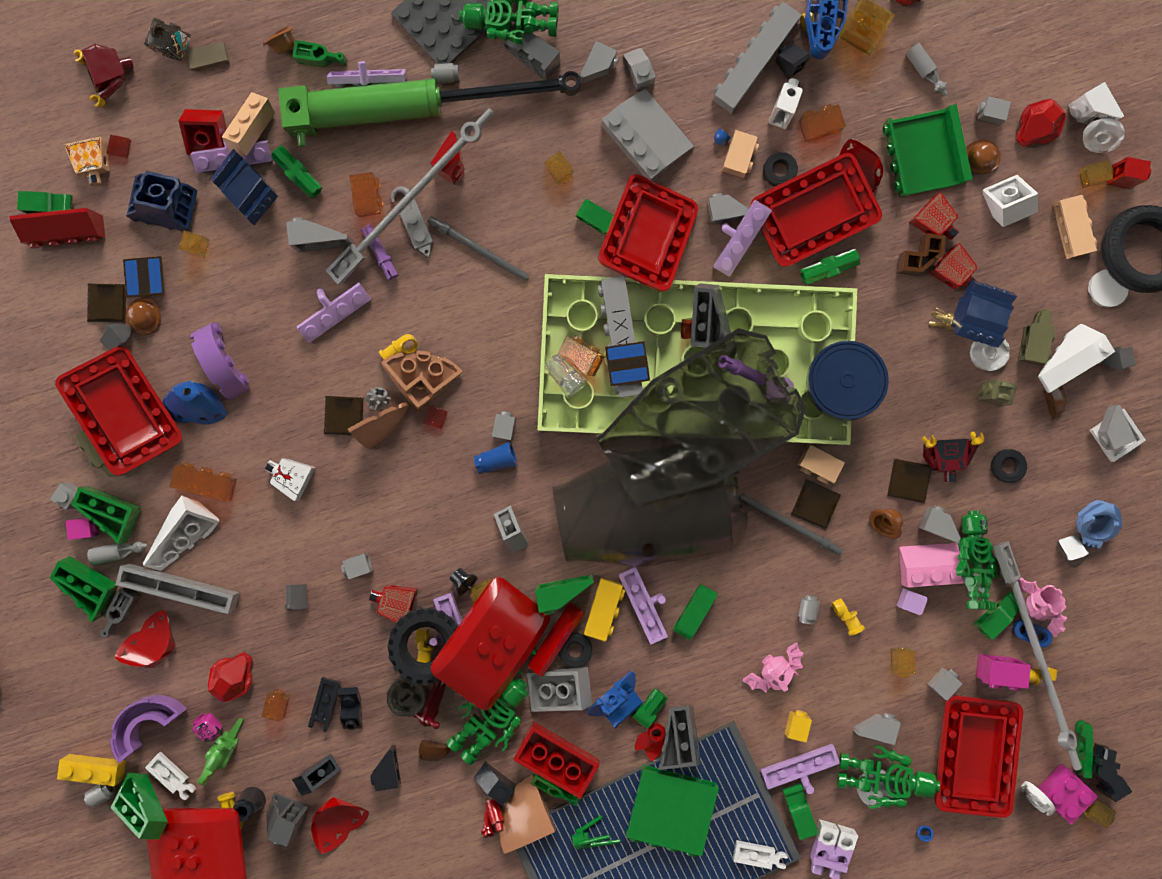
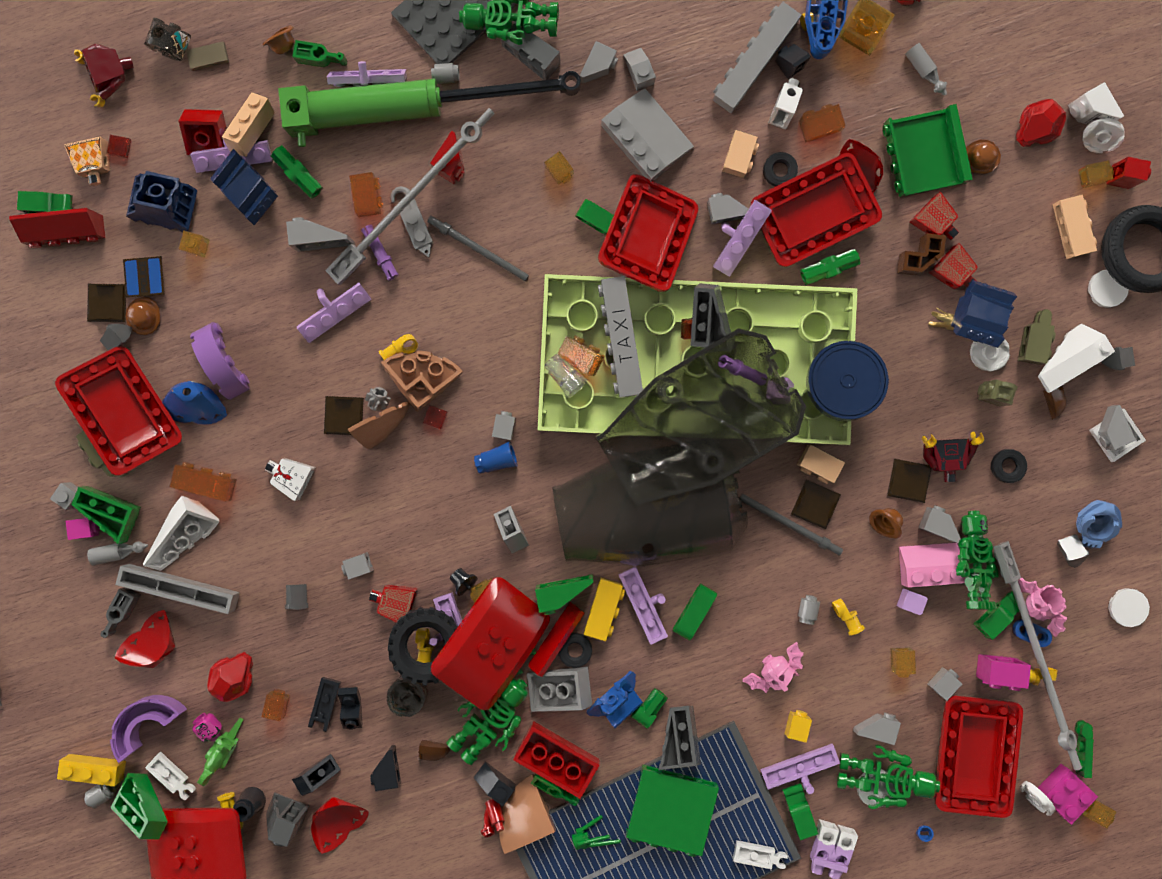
(85, 586): green wedge -> none
(431, 706): dark red piece -> none
(627, 363): piece -> none
(651, 743): red plate -> none
(721, 137): blue hinge -> none
(993, 110): light grey brick -> none
(1011, 200): white slope -> none
(1105, 771): black hips -> none
(1129, 607): none -> white tile

